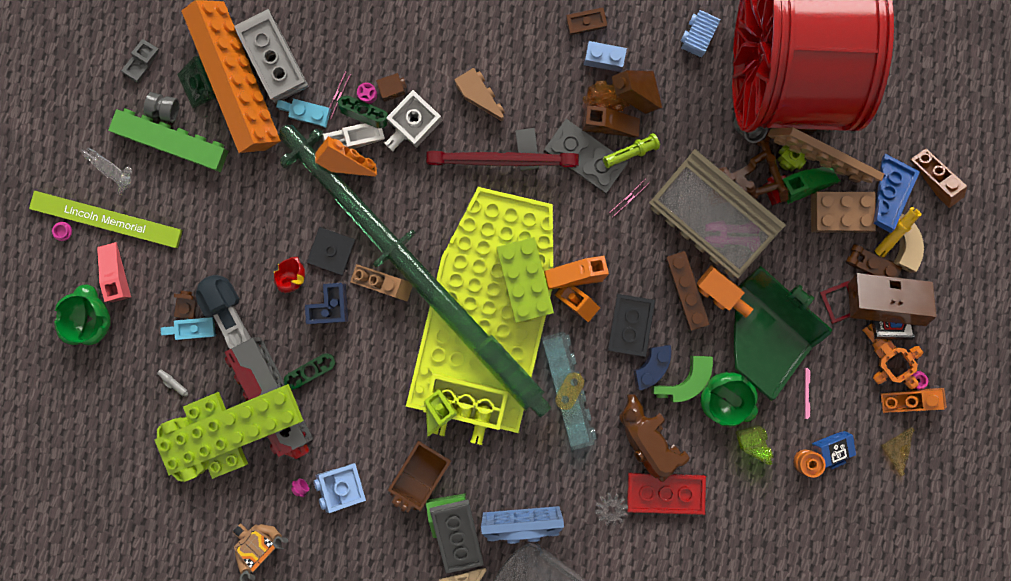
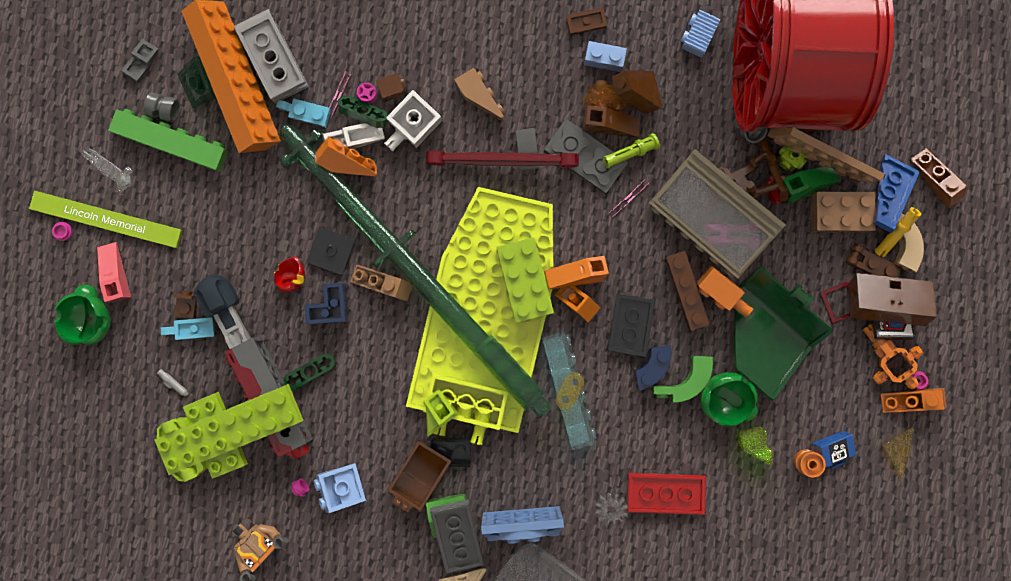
(453, 449): none -> black plate
(648, 442): reddish brown animal -> none
(806, 393): bright pink piece -> none

